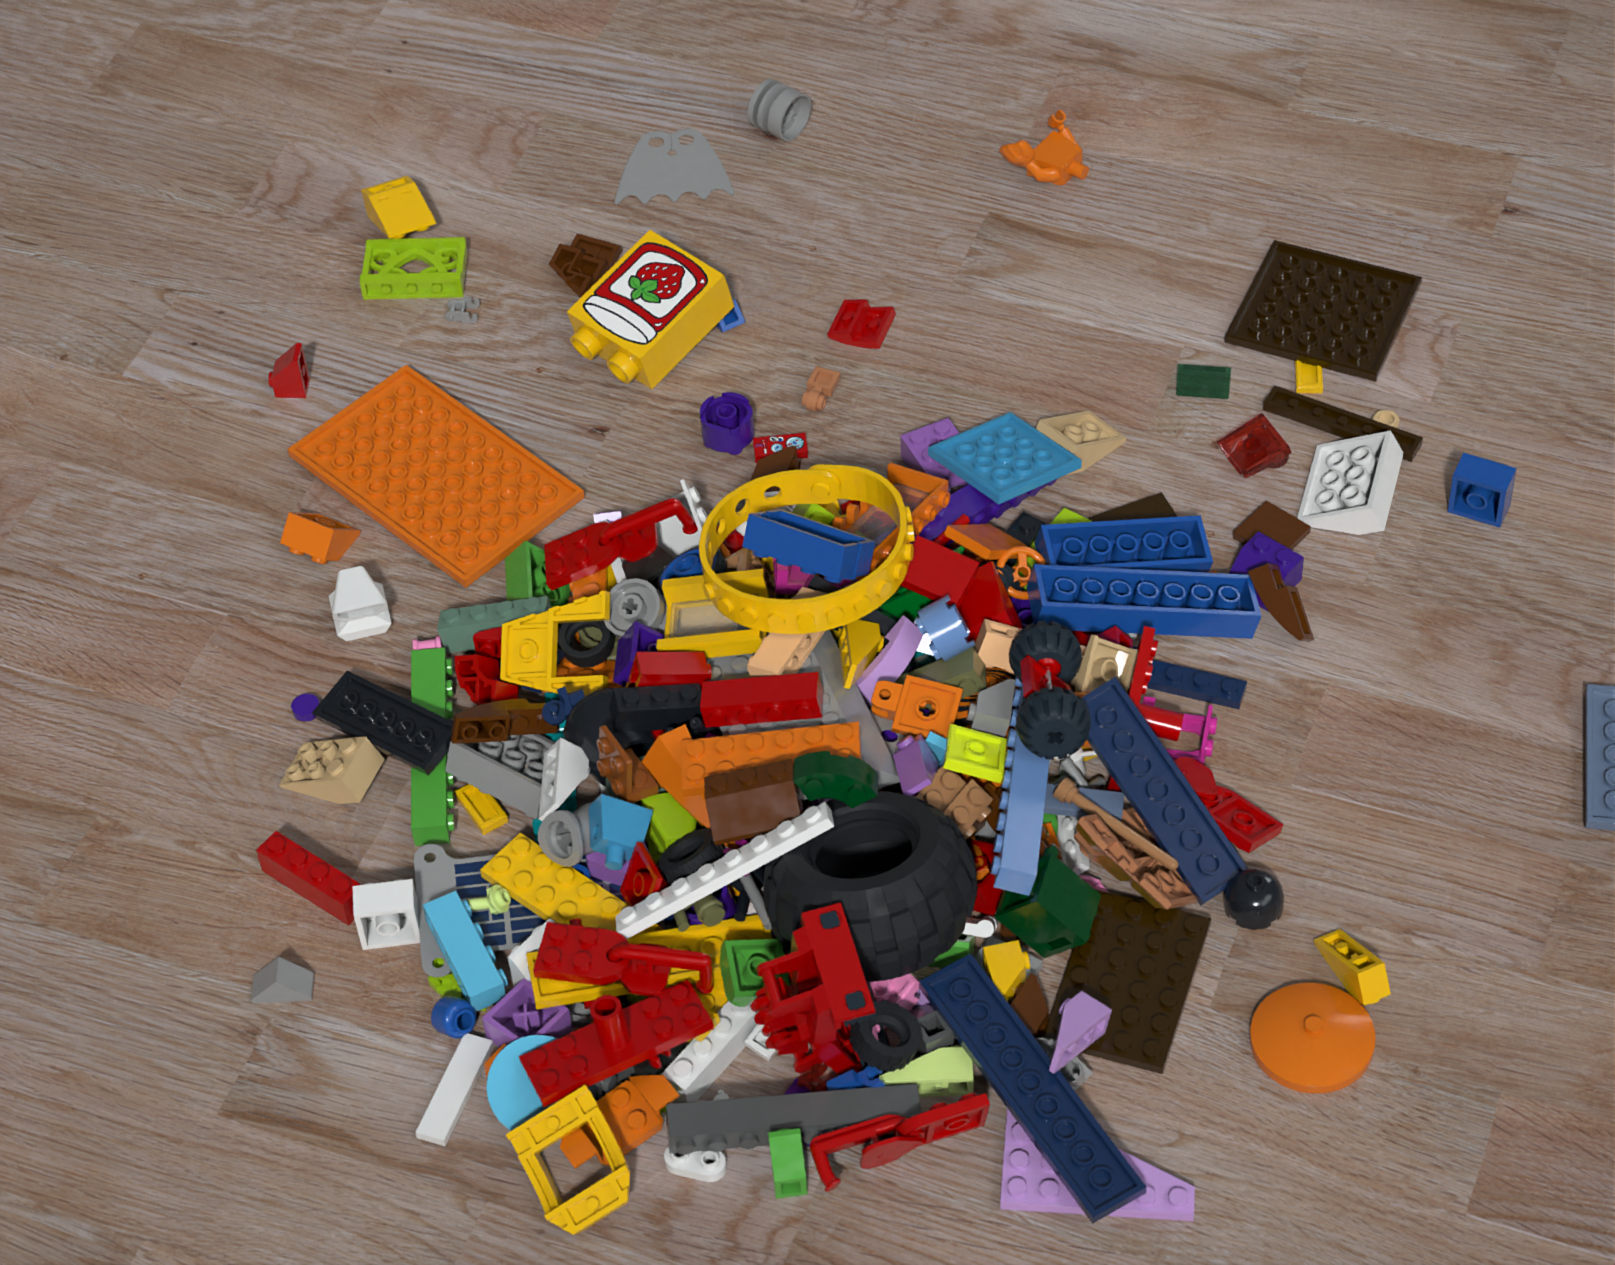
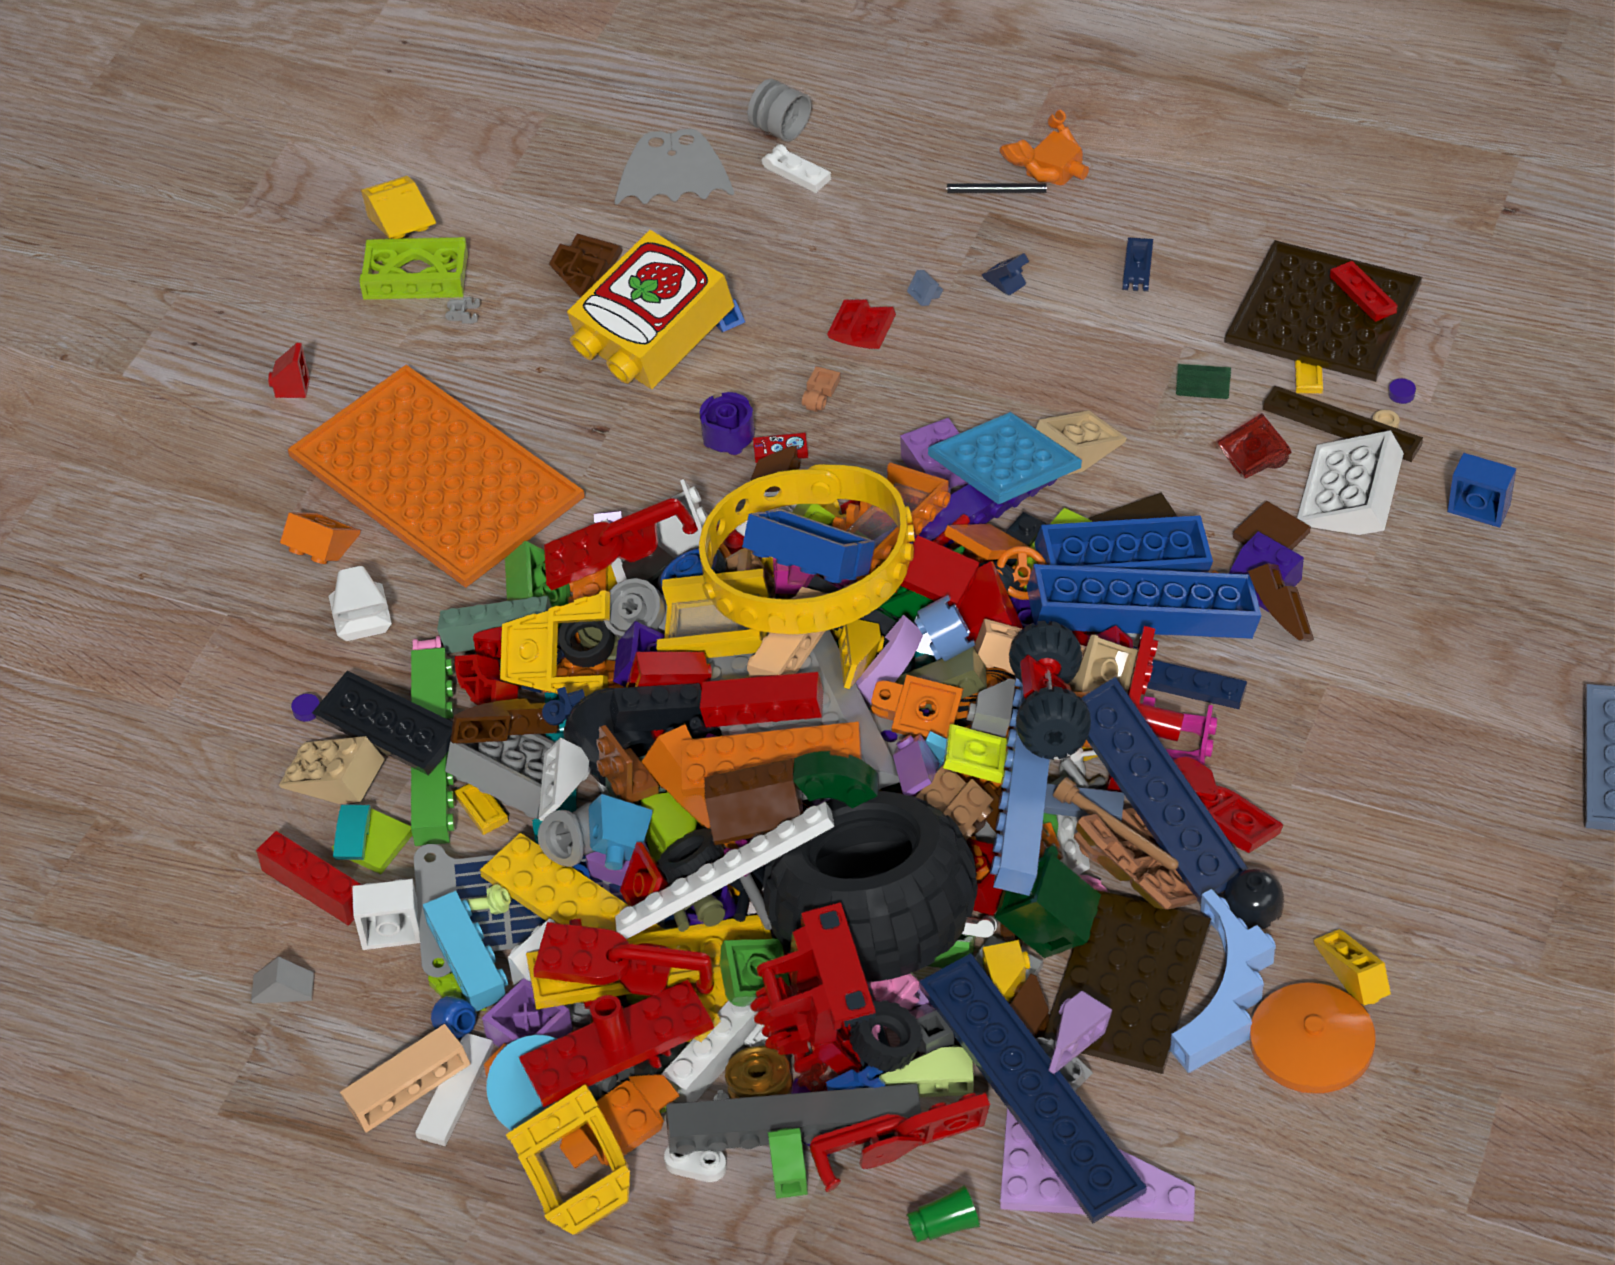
(351, 832): none -> teal slope
(384, 841): none -> lime tile
(405, 1078): none -> light nougat brick
(758, 1073): none -> pearl gold wheel
(796, 169): none -> white plate
(924, 288): none -> sand blue tile
(944, 1216): none -> green plant
(996, 187): none -> black bar
(1007, 274): none -> dark blue slope
(1138, 263): none -> dark blue hinge
(1224, 1021): none -> light blue arch
(1363, 291): none -> red plate
(1402, 391): none -> dark purple tile

